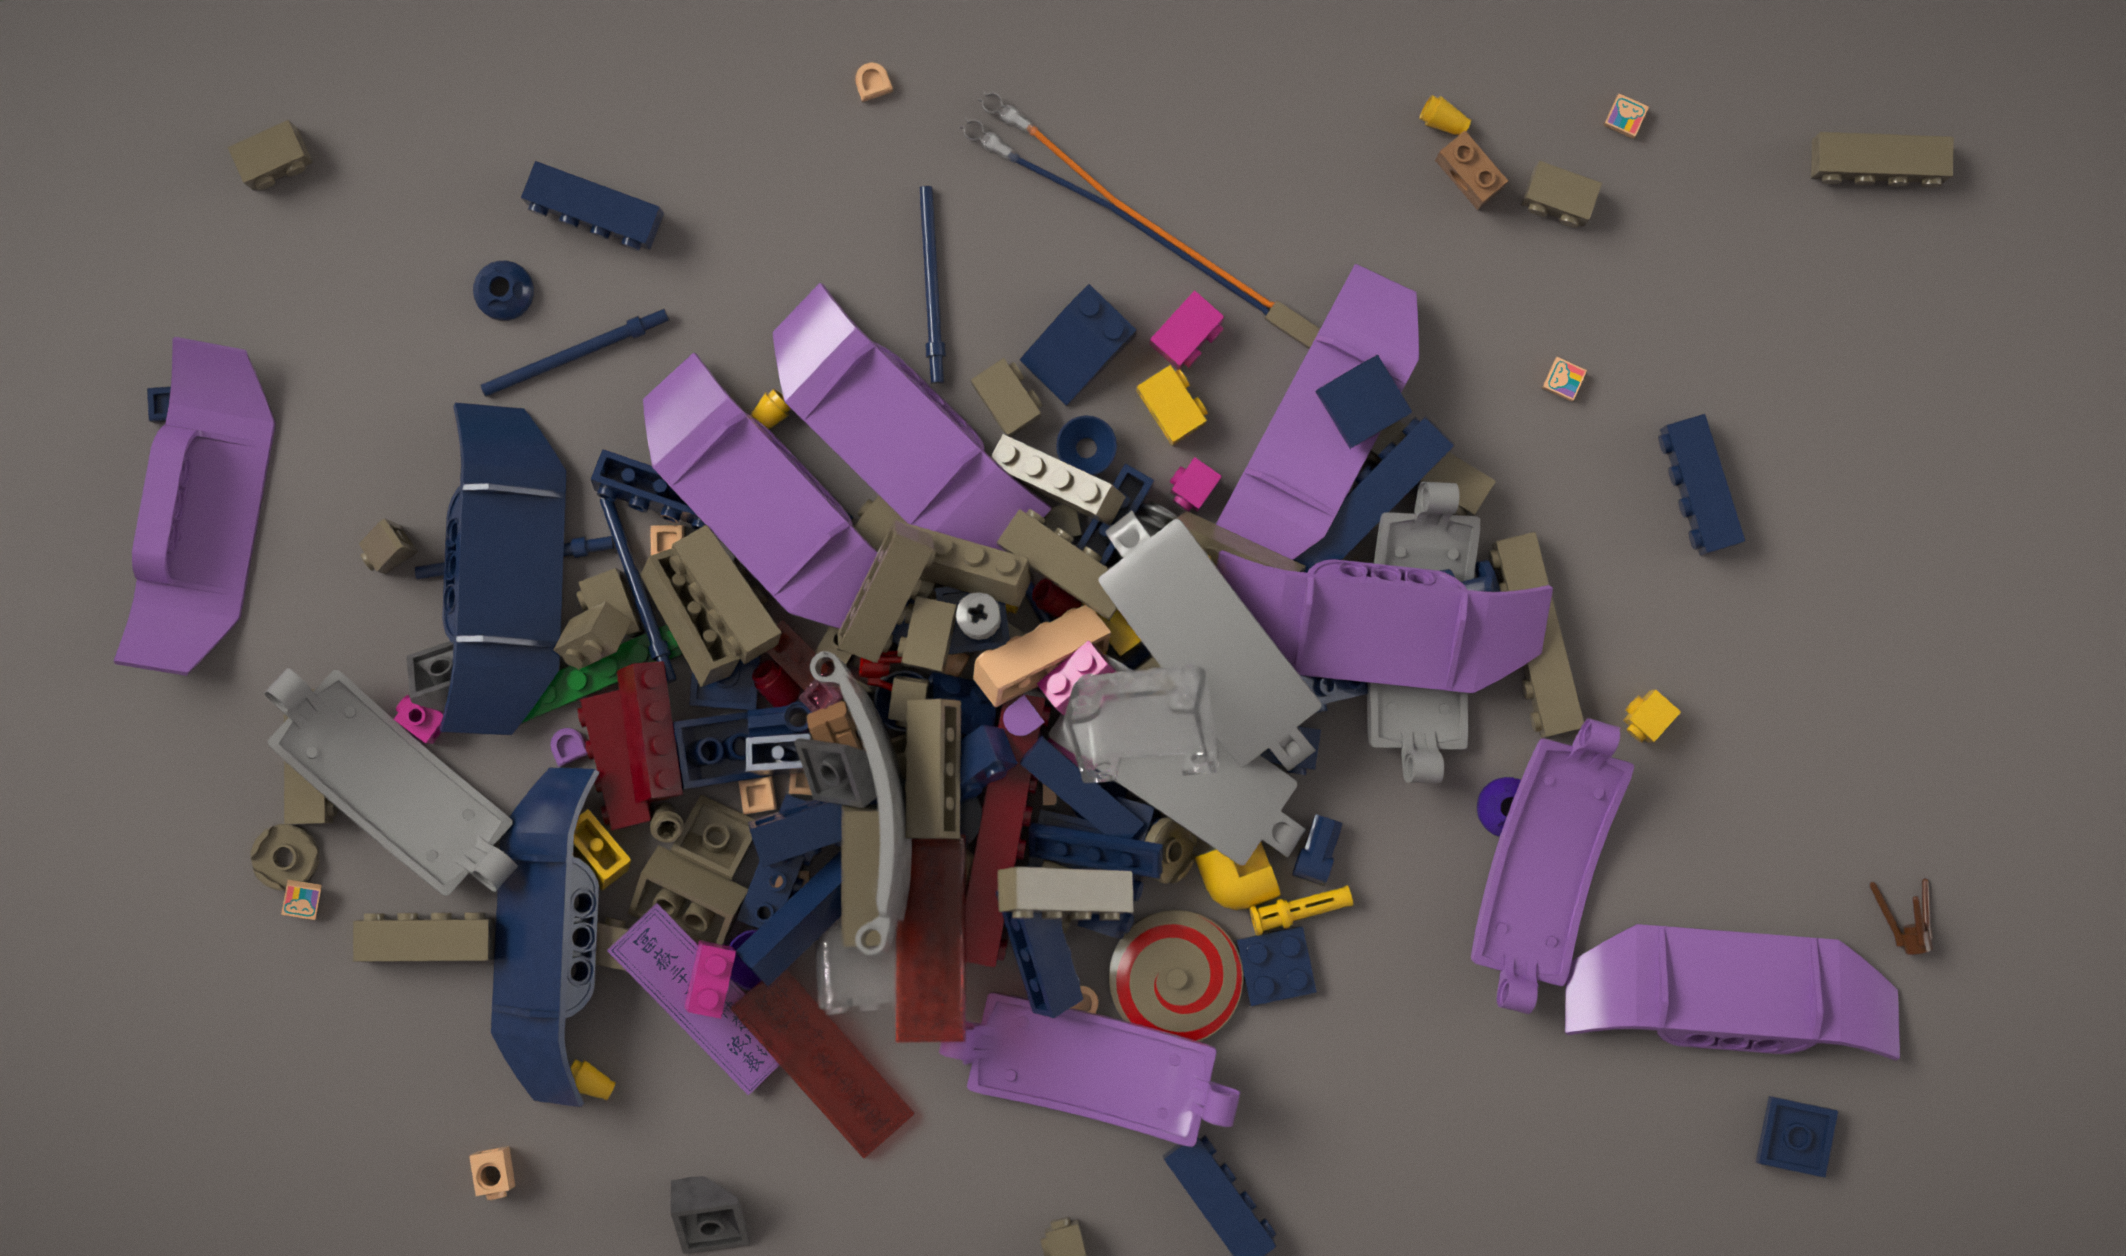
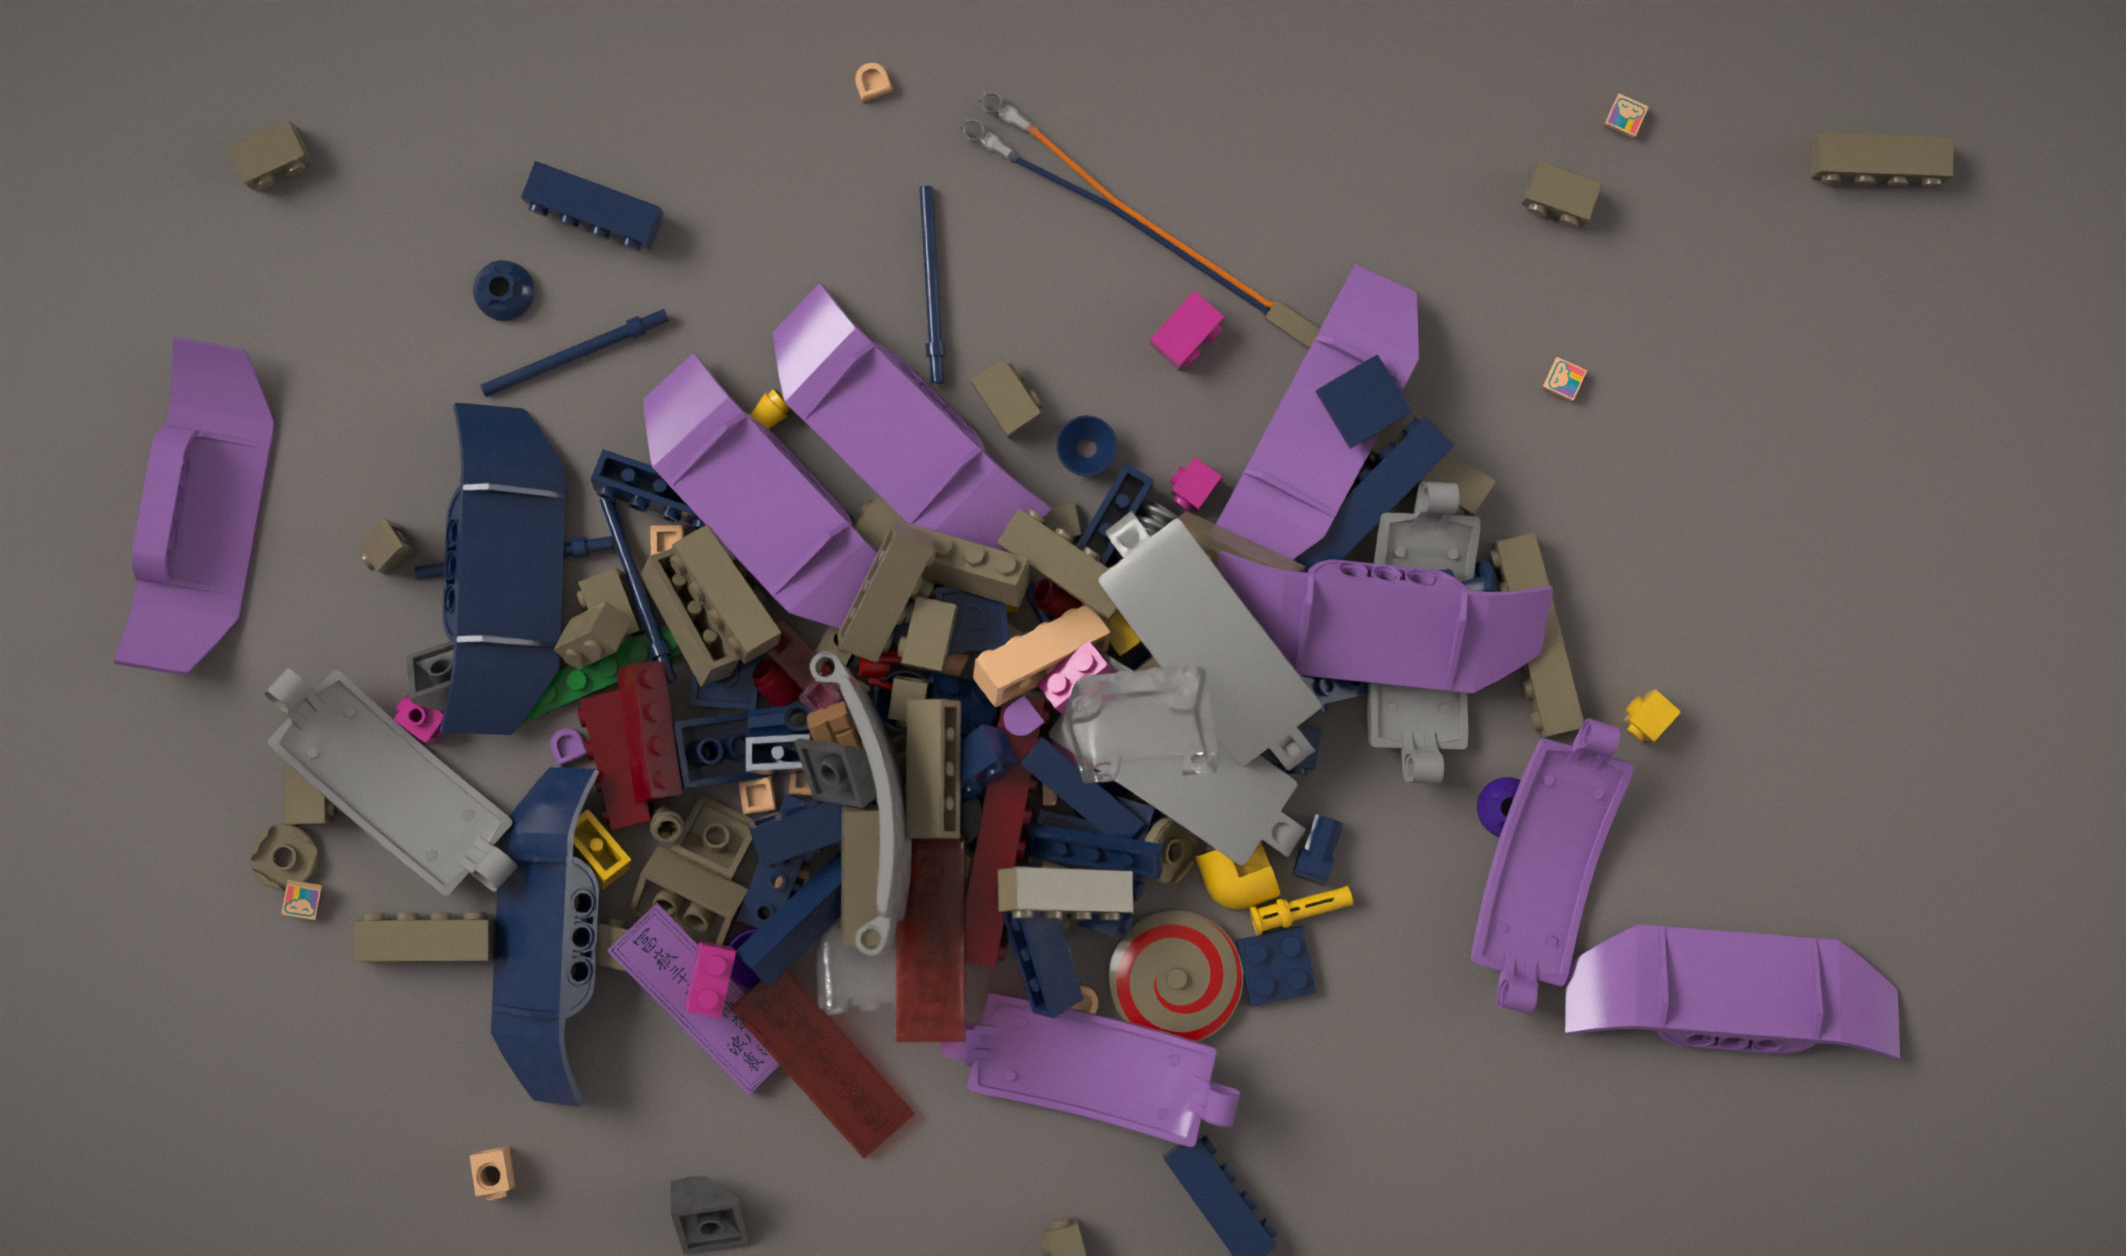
(158, 403): dark blue tile -> none
(591, 1080): yellow cone -> none
(973, 603): light grey piece -> none
(1058, 480): brick -> none
(1078, 345): dark blue slope -> none
(1172, 405): yellow brick -> none
(1444, 116): yellow cone -> none
(1471, 170): medium nougat brick -> none
(1701, 485): dark blue brick -> none
(1797, 1136): dark blue plate -> none
(1916, 936): reddish brown plant -> none

